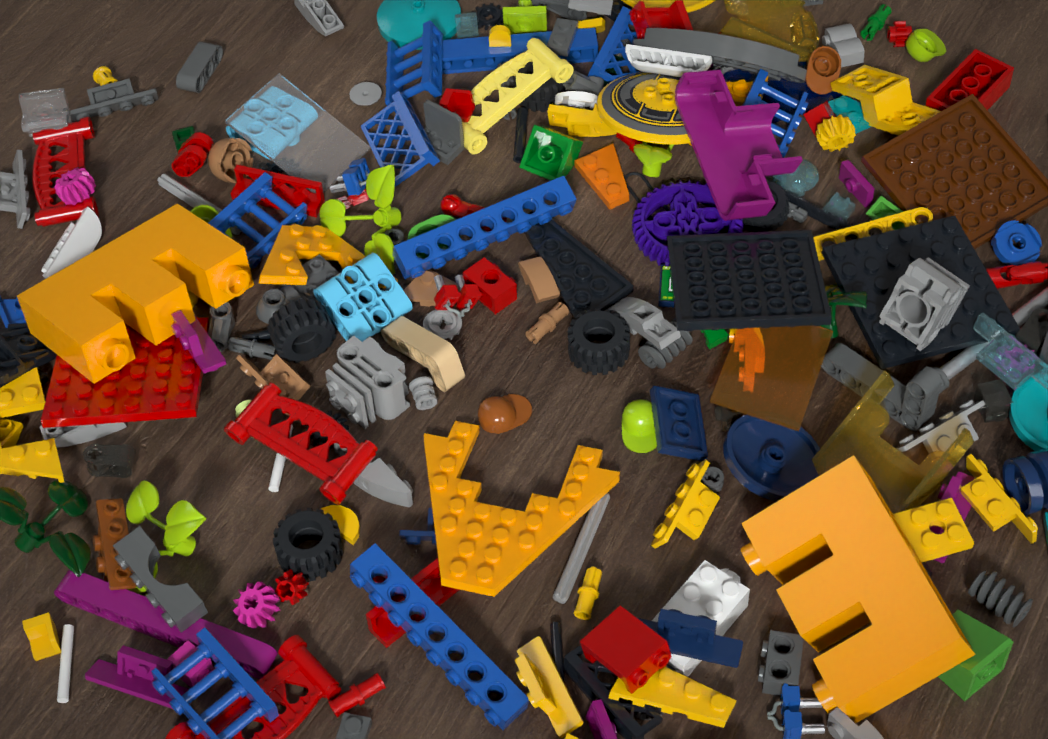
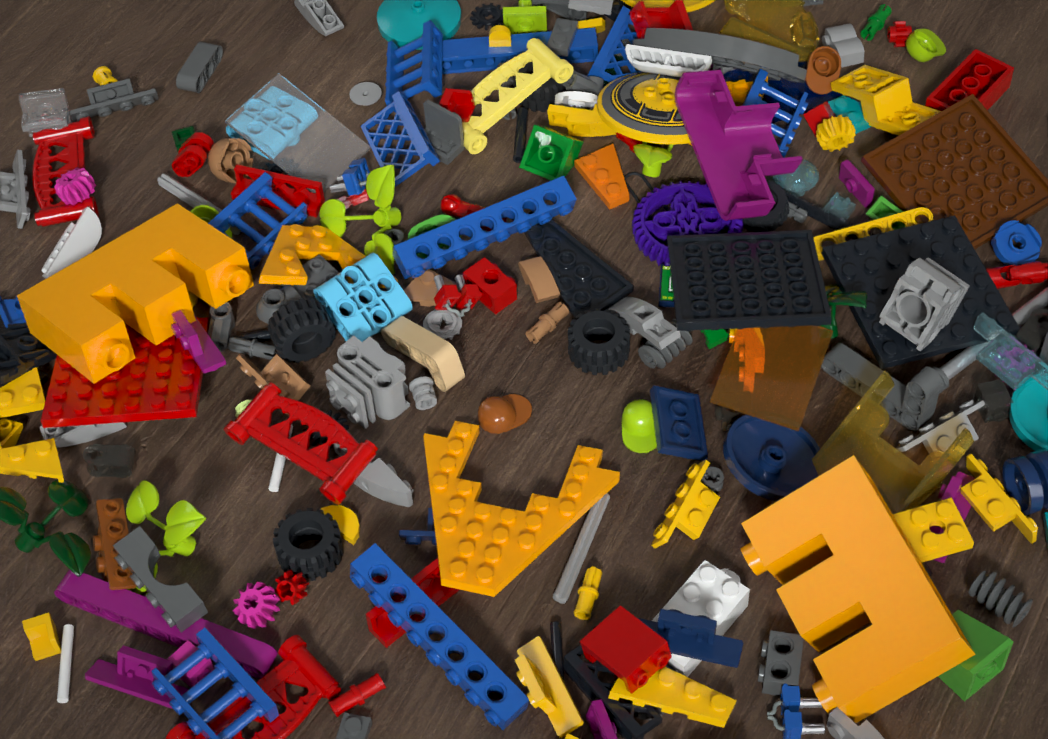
(466, 25): clear light blue tile -> none

